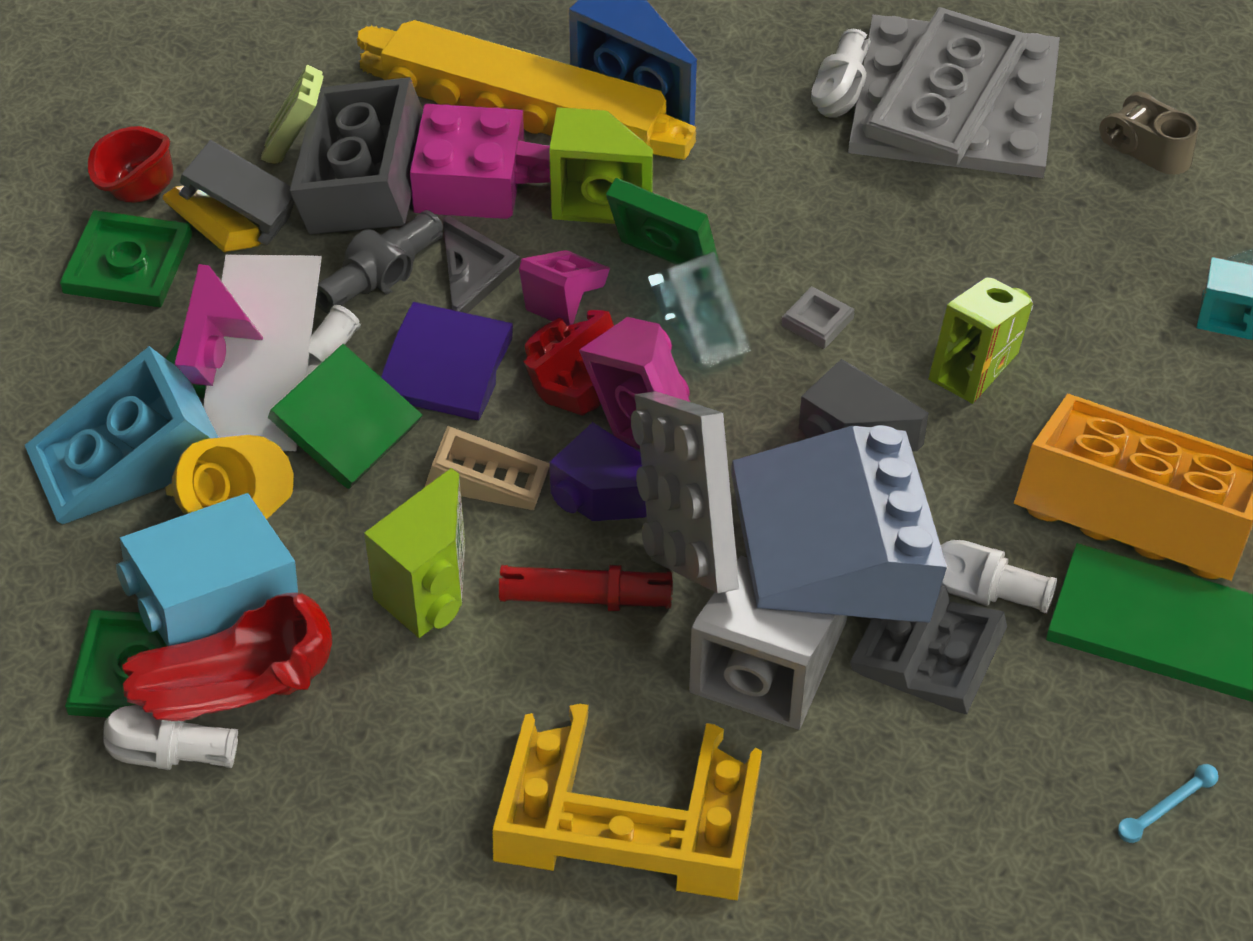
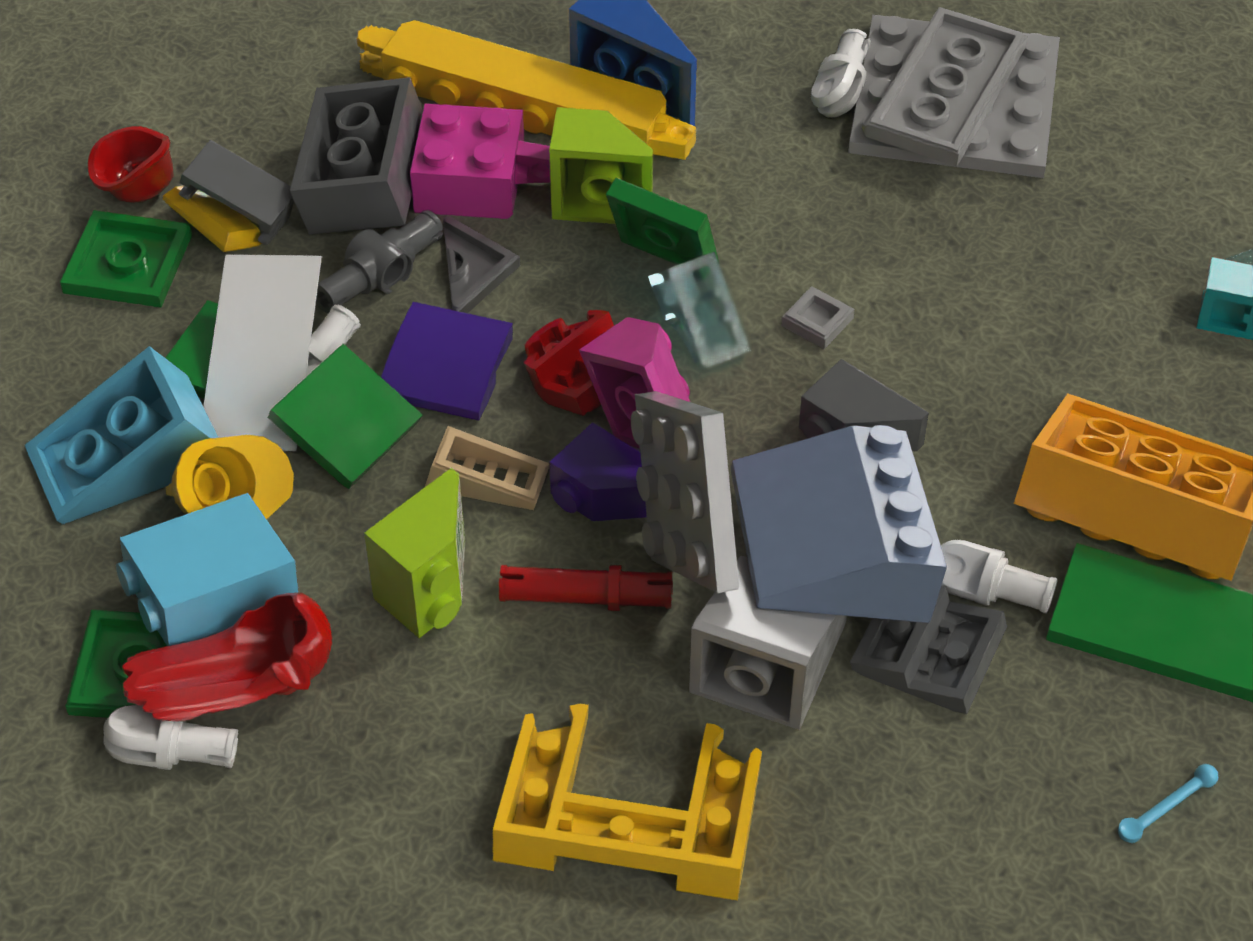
(209, 319): dark pink slope -> none
(292, 115): yellowish green tile -> none
(557, 281): dark pink slope -> none
(986, 318): lime torso -> none
(1154, 133): dark tan piece -> none

